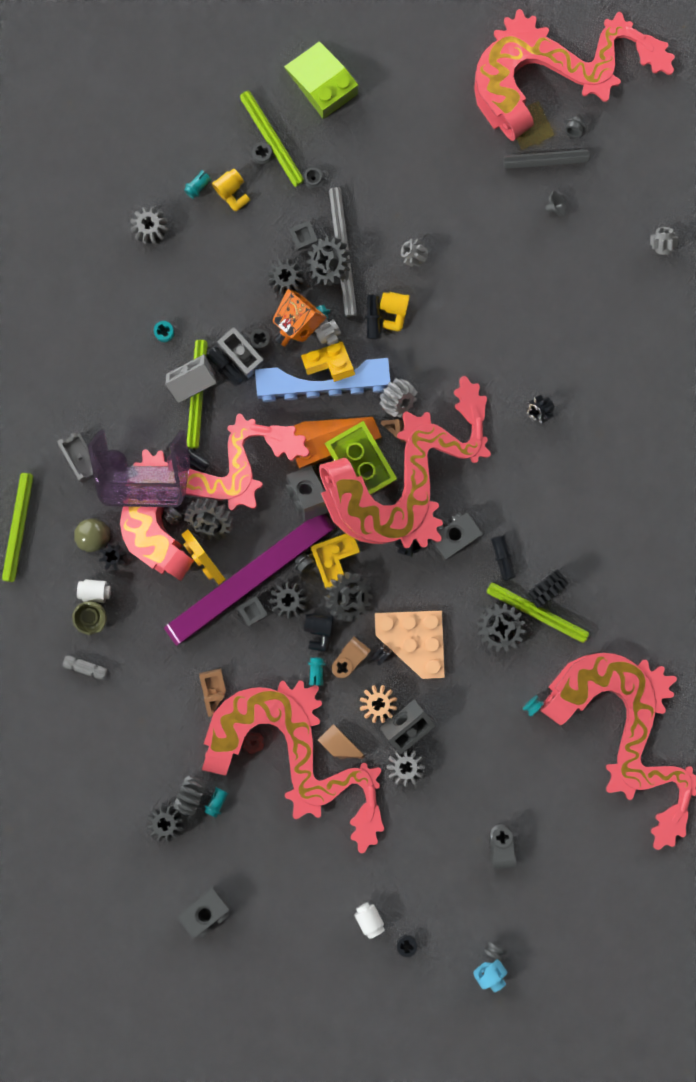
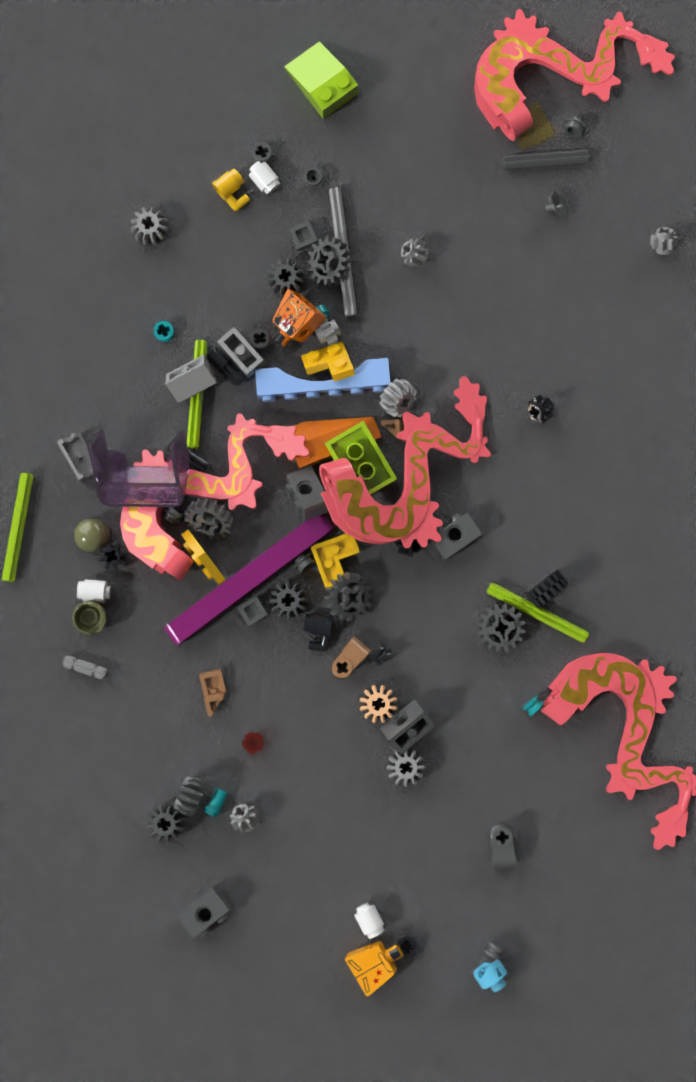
(197, 184): teal pin -> none
(244, 818): none -> light grey gear
(264, 177): none -> white brick
(271, 138): lime axle -> none
(293, 716): coral animal -> none
(316, 671): teal pin -> none
(339, 744): medium nougat slope -> none
(373, 317): black axle -> none
(373, 965): none -> light orange torso
(394, 304): yellow piece -> none
(414, 639): light nougat plate -> none
(503, 557): black axle -> none

